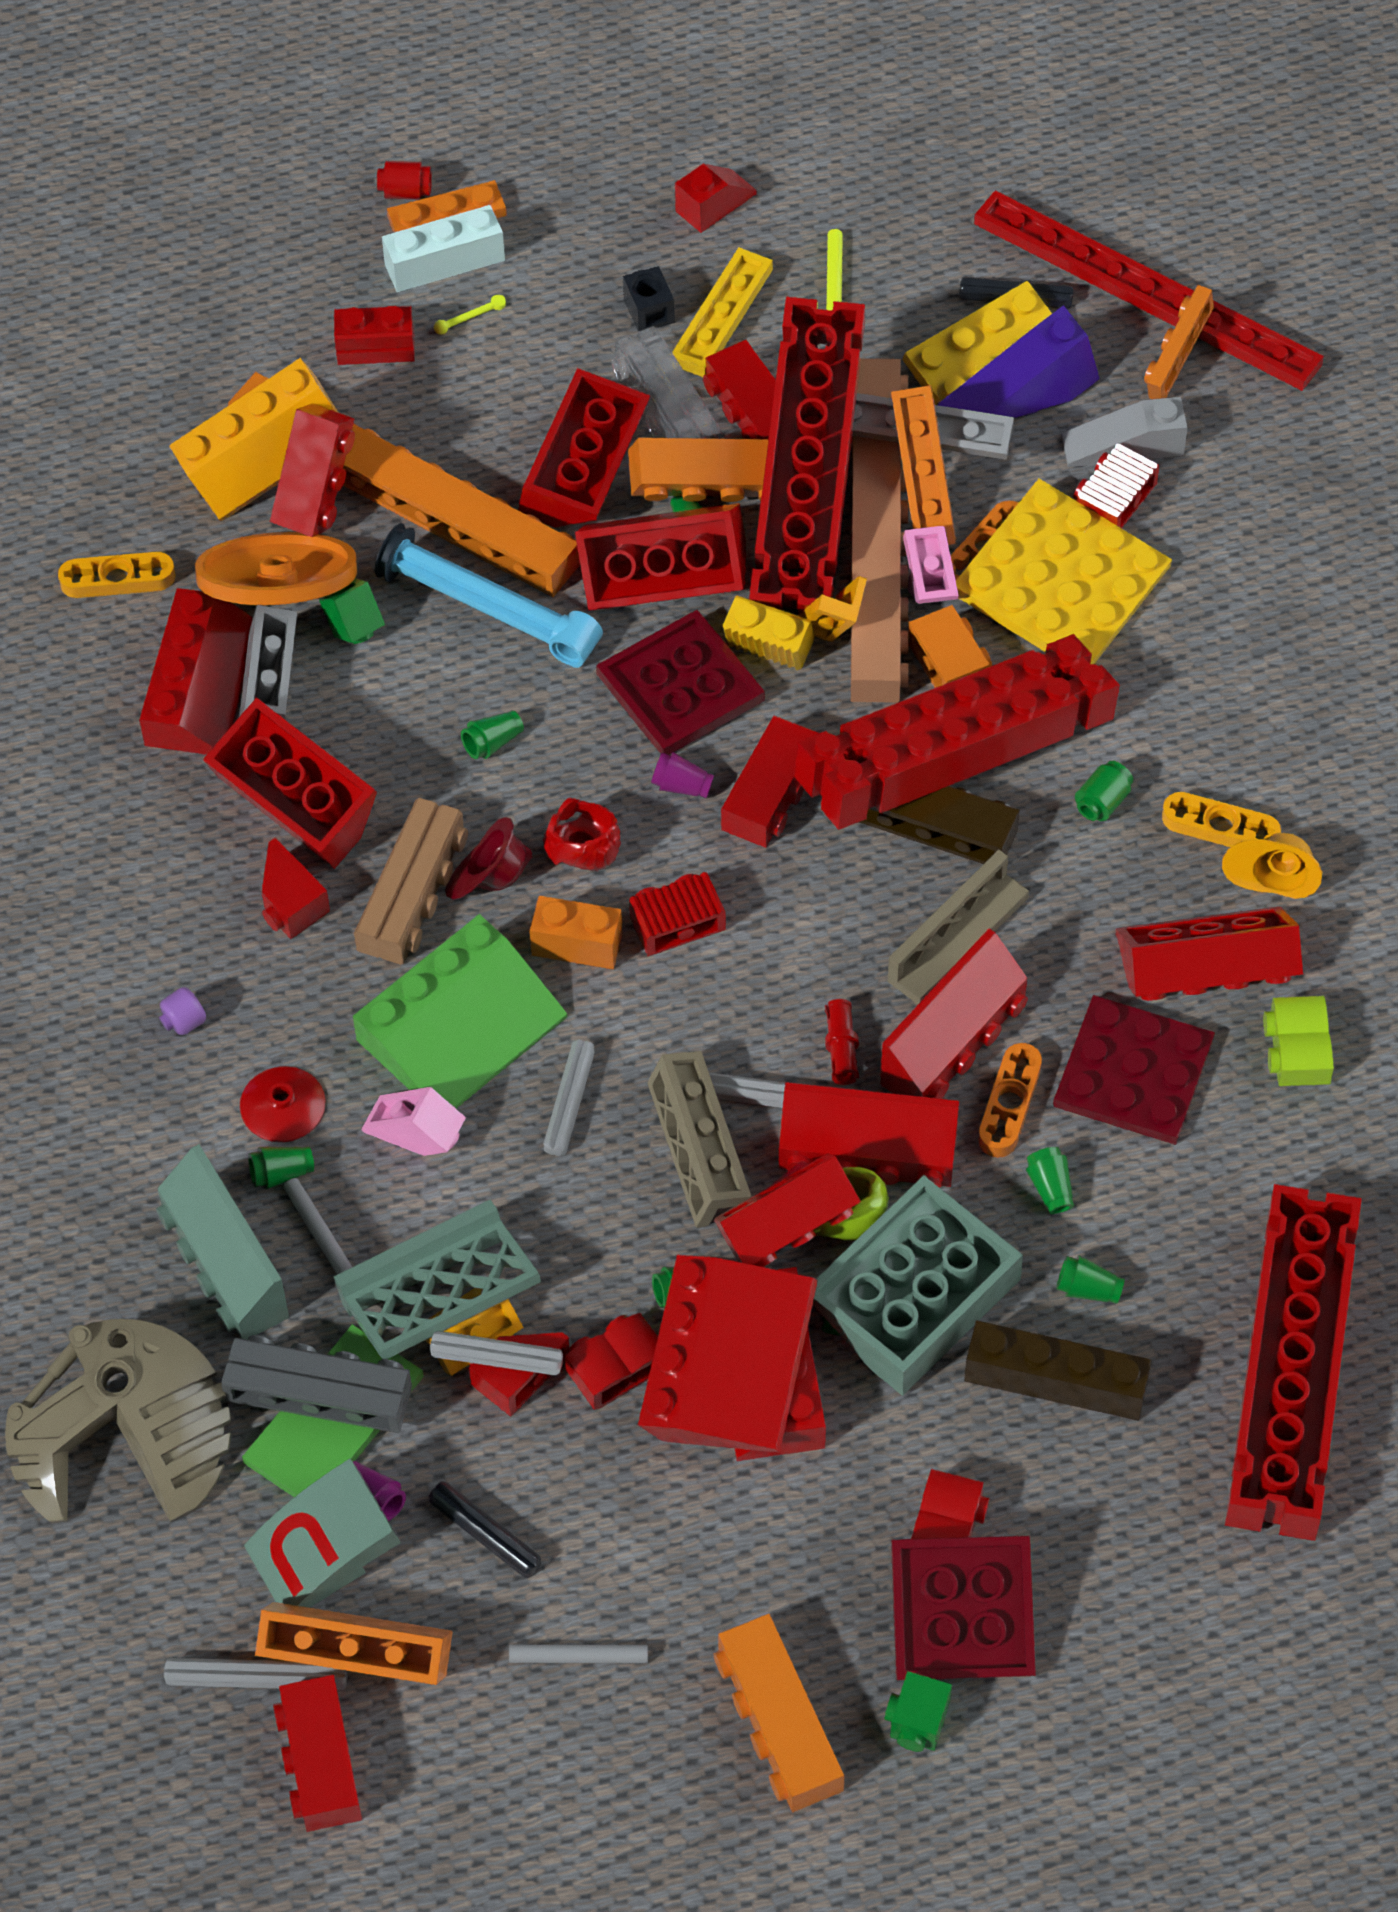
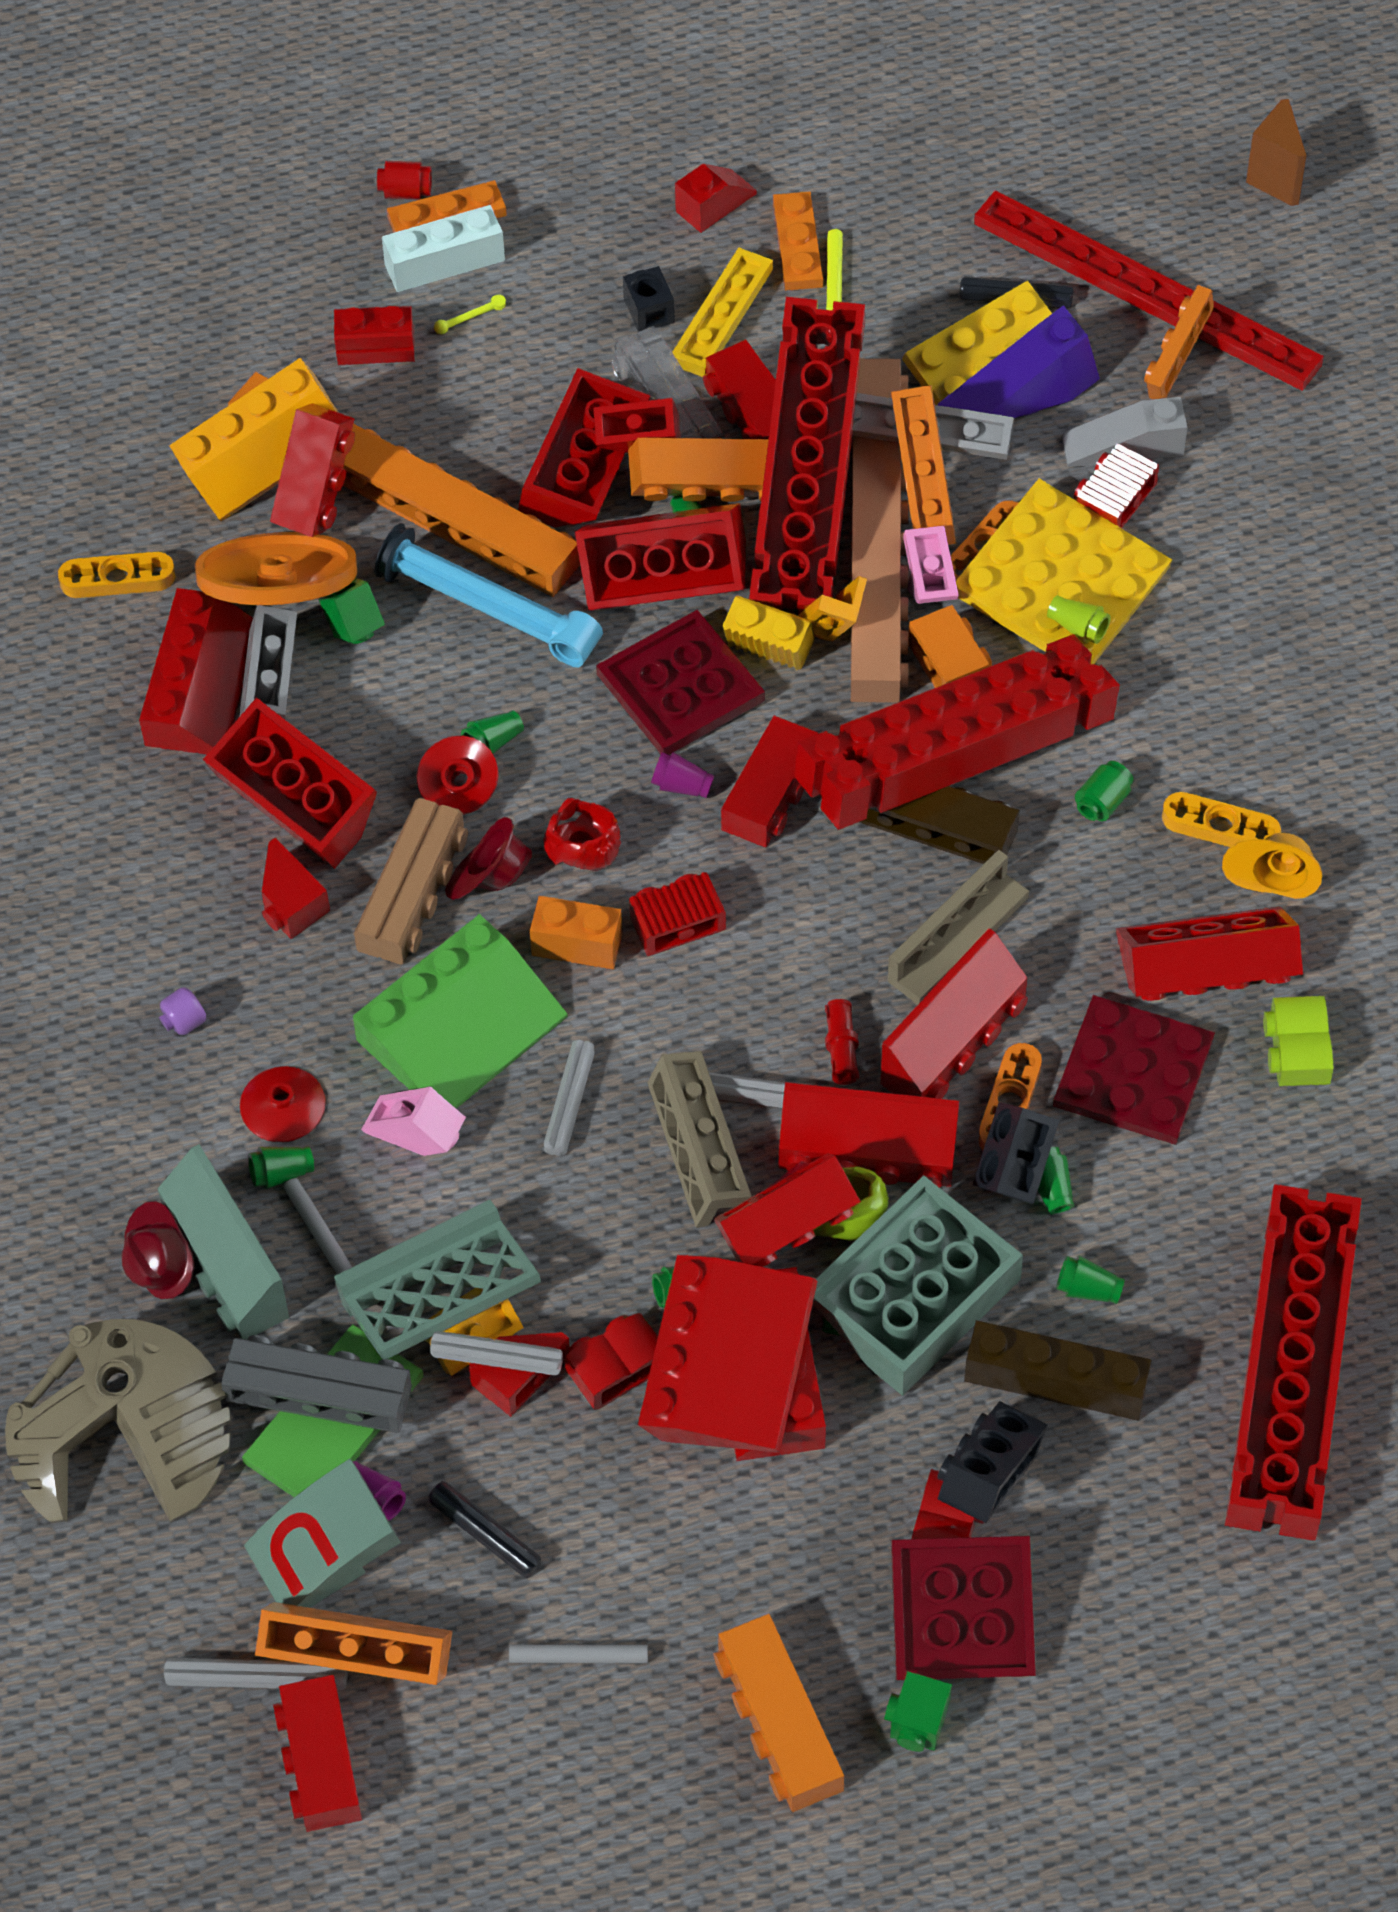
(157, 1252): none -> dark red piece
(452, 758): none -> red dish
(622, 424): none -> red slope
(797, 241): none -> orange plate
(990, 1461): none -> black brick
(1015, 1152): none -> black brick
(1080, 618): none -> lime cone
(1278, 155): none -> dark orange slope

